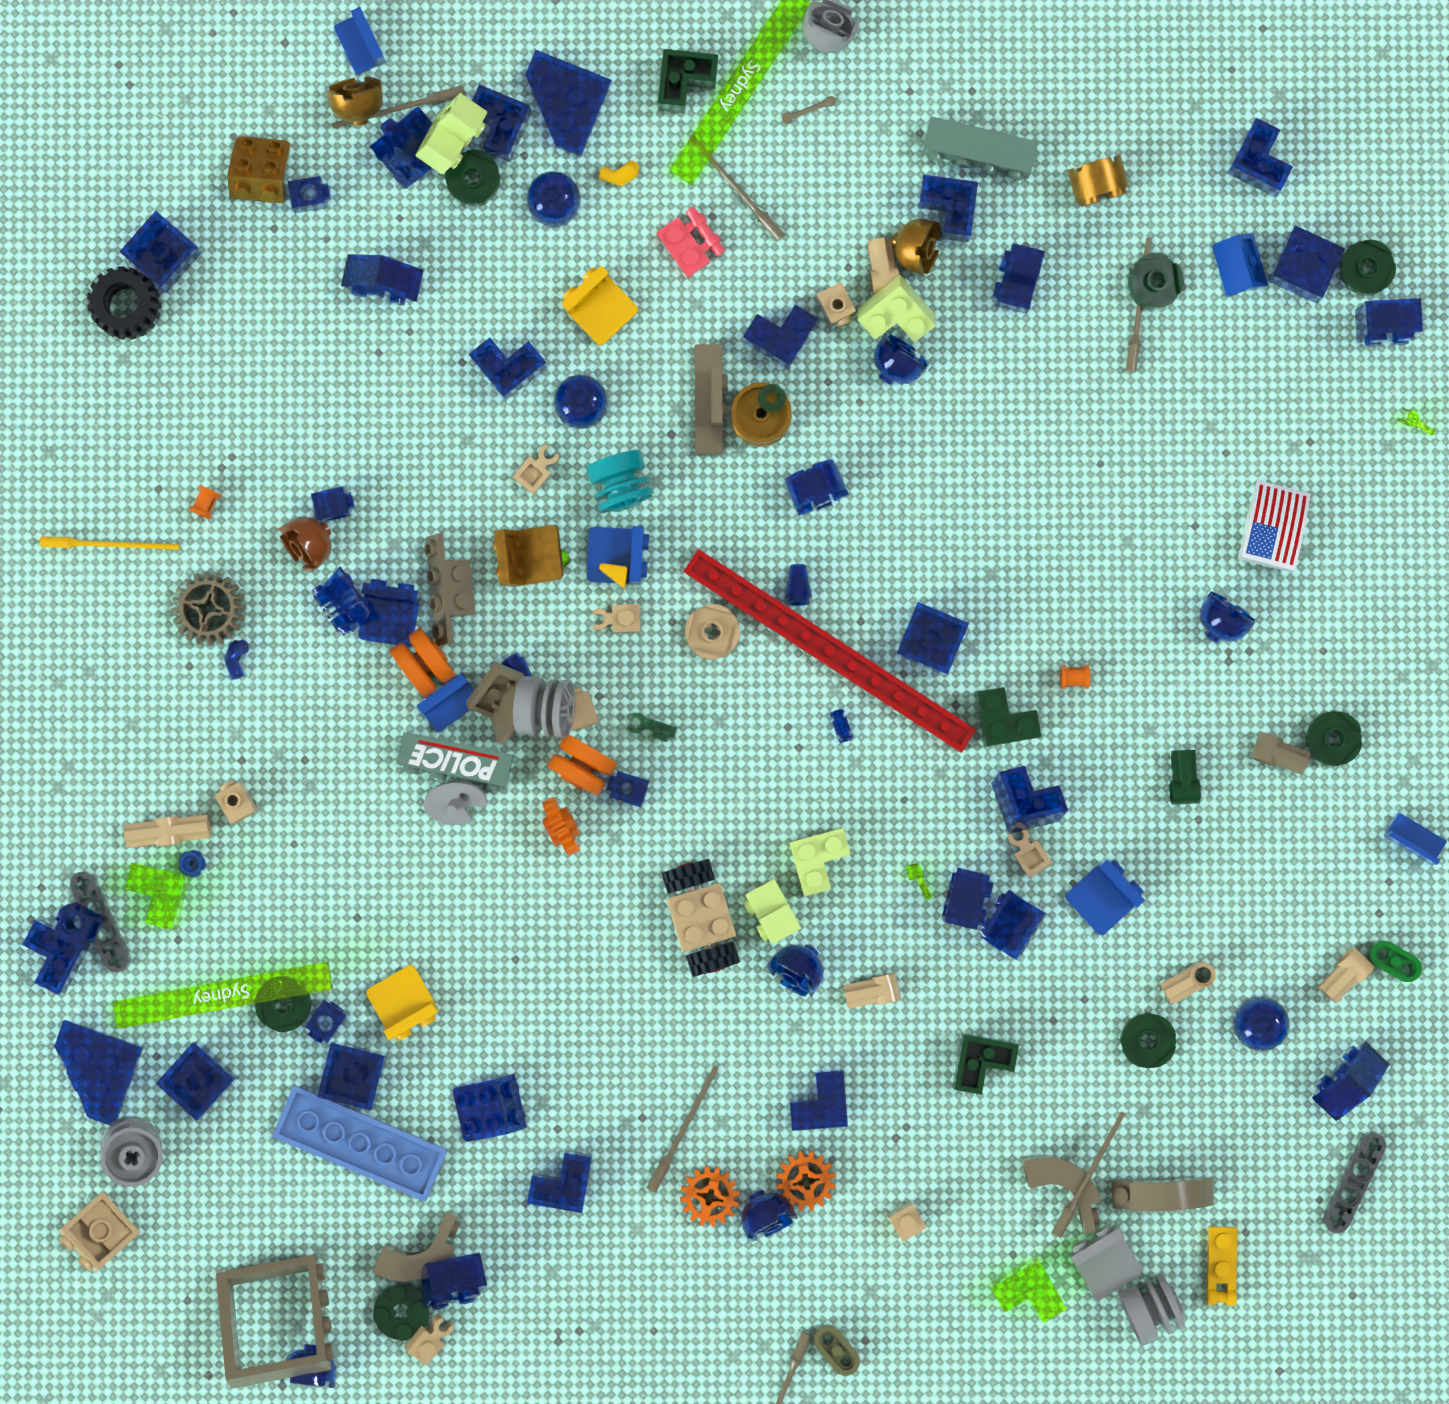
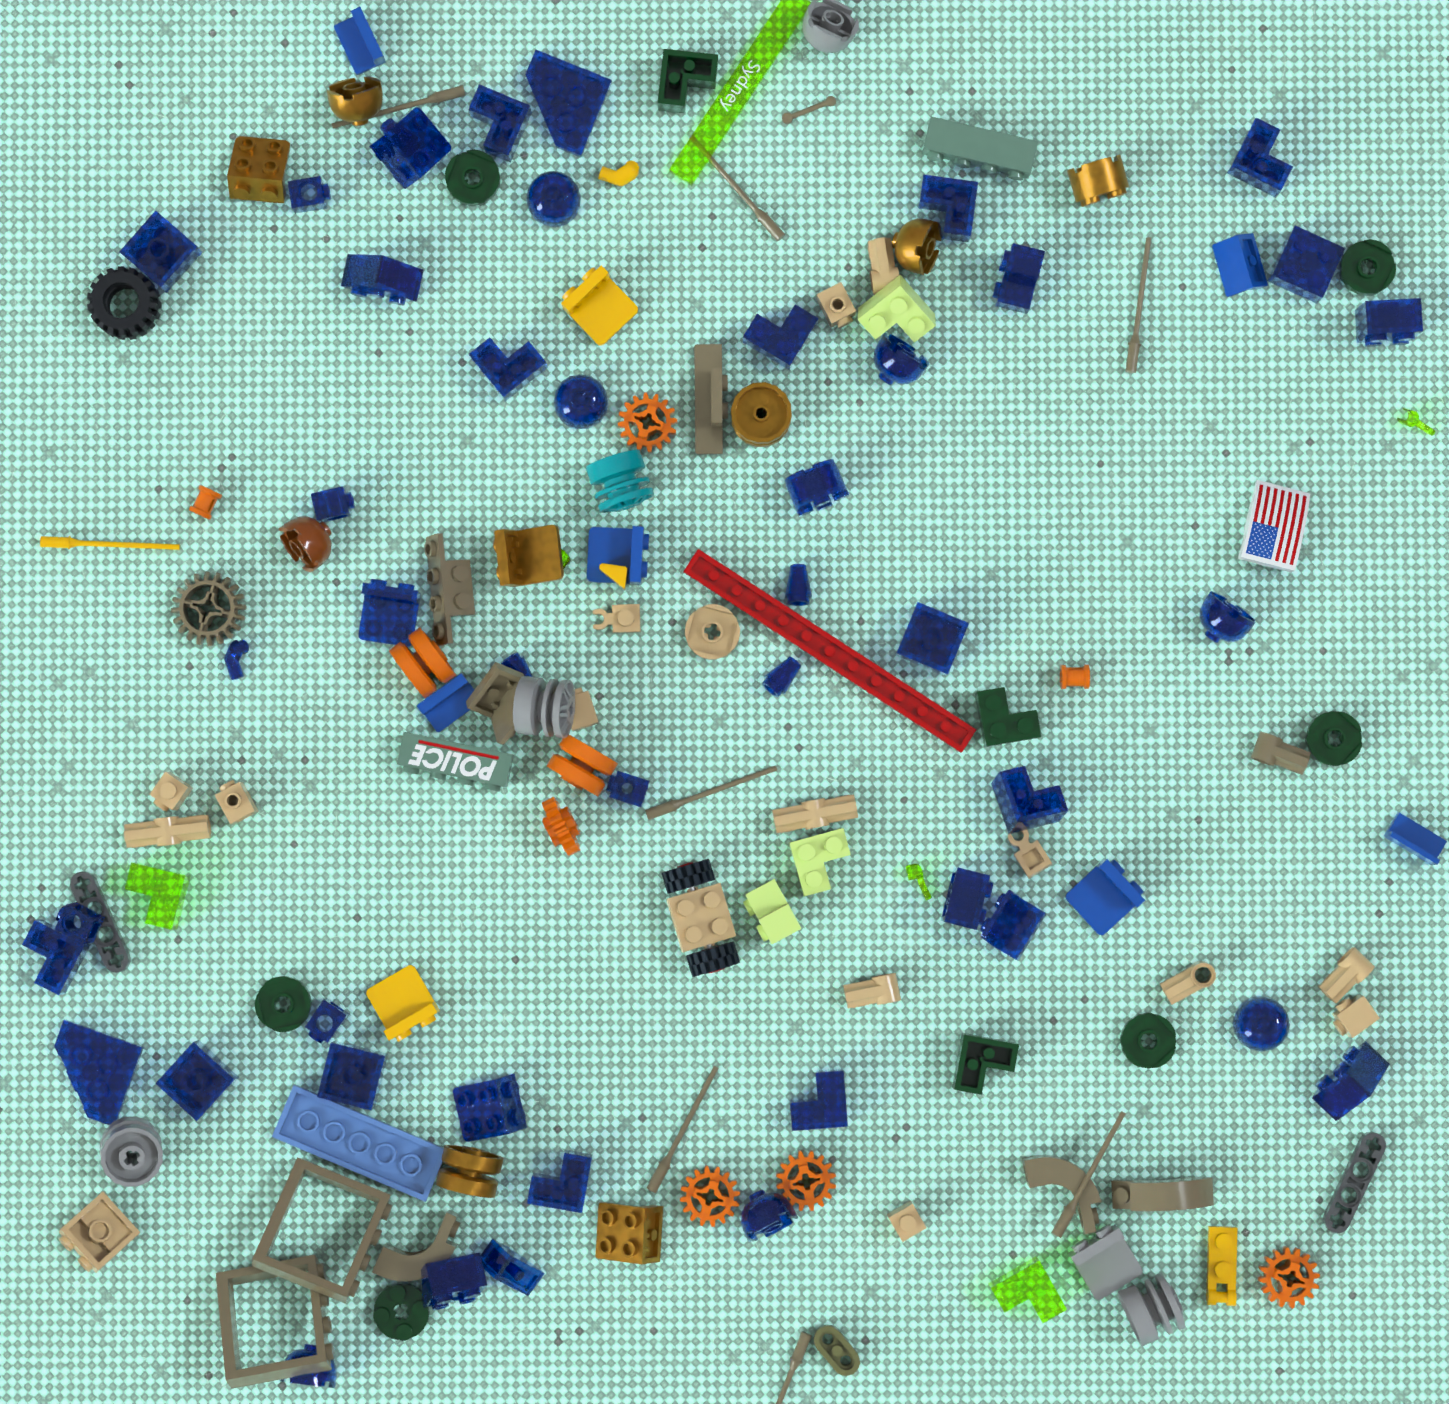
(170, 792): none -> tan brick
(186, 858): blue plate -> none
(222, 995): clear neon green tile -> none
(345, 598): clear blue hinge -> none
(371, 1237): none -> dark tan window
(428, 1342): tan plate -> none
(448, 807): light grey piece -> none
(450, 133): yellowish green brick -> none
(470, 1166): none -> pearl gold wheel
(510, 1267): none -> clear blue slope
(534, 472): tan plate -> none
(629, 1233): none -> pearl gold bracket
(651, 411): none -> orange gear
(660, 730): clear green plate -> none
(673, 805): none -> dark tan piece
(684, 248): coral plate -> none
(771, 389): clear green plate -> none
(781, 677): none -> clear blue cone
(798, 967): clear blue cylinder -> none
(815, 813): none -> tan piece
(841, 726): clear blue piece -> none
(1141, 288): dark green plate -> none
(1184, 784): dark green piece -> none
(1286, 1288): none -> orange gear
(1354, 1016): none -> tan brick
(1394, 960): green plate -> none

